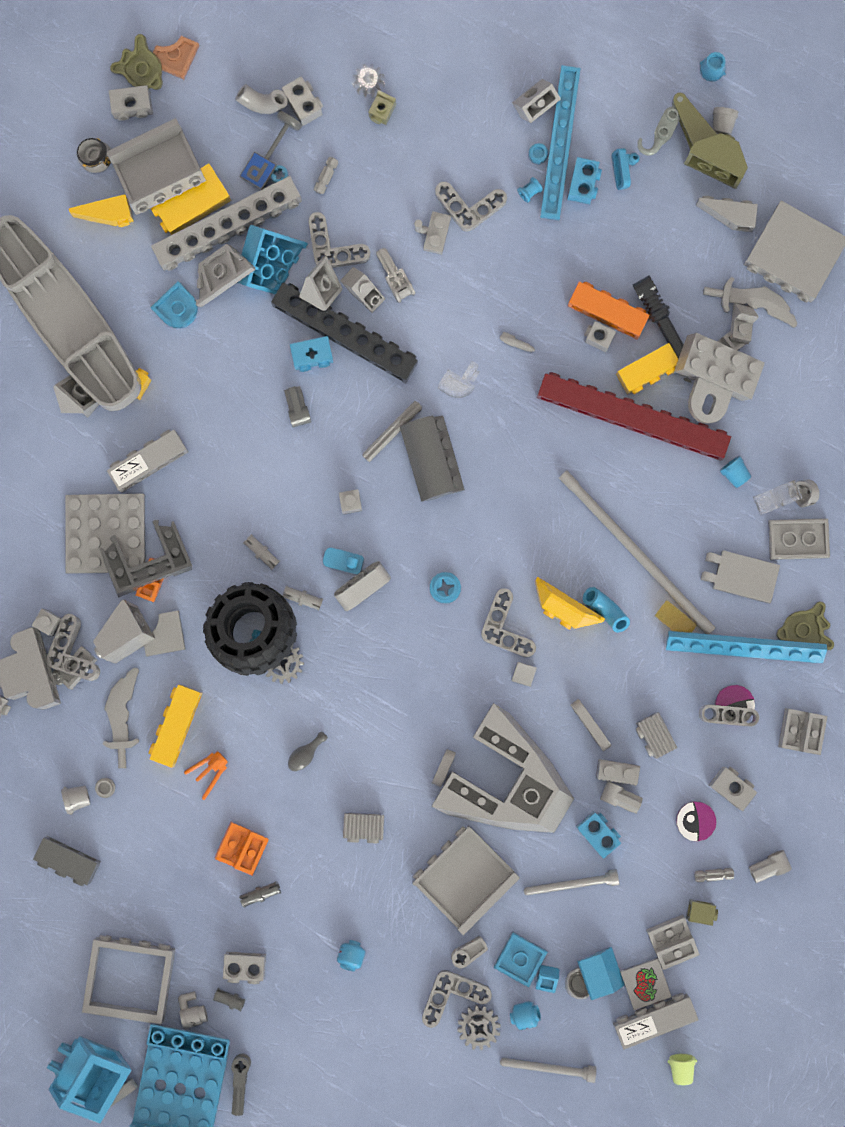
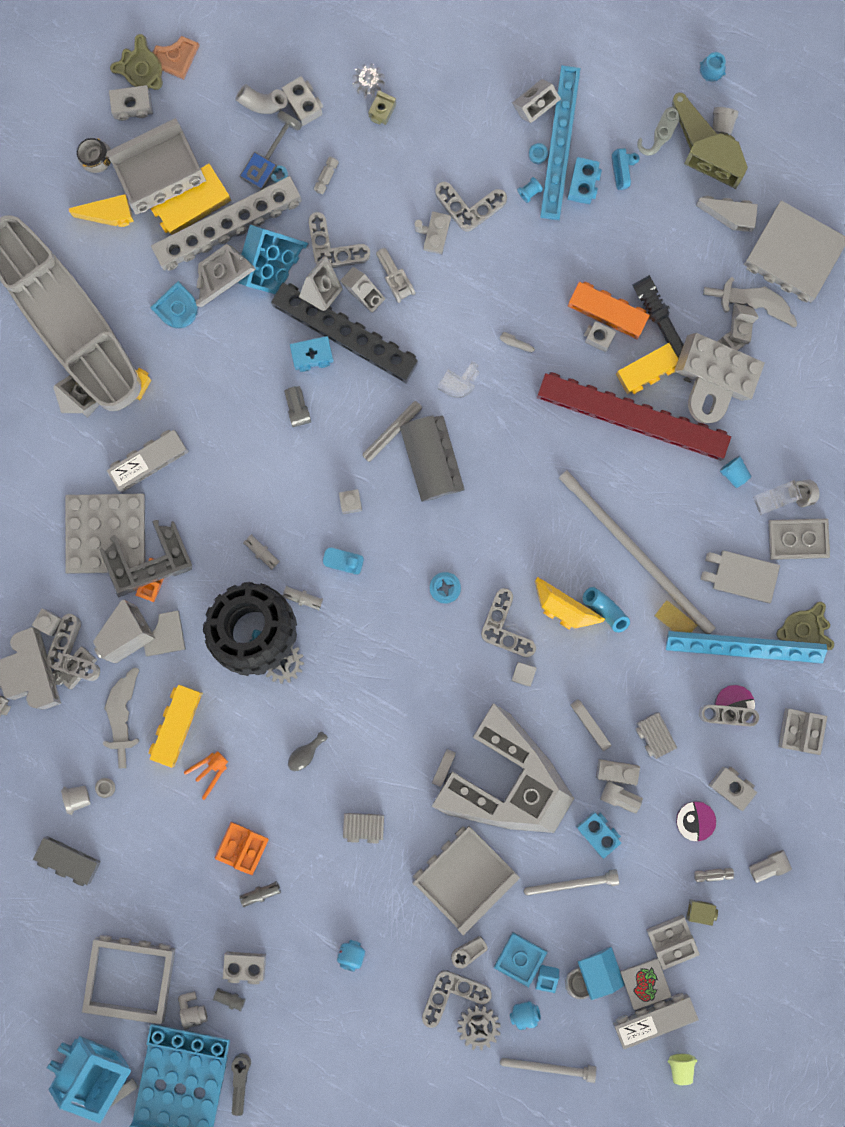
(362, 586): light grey beam -> none

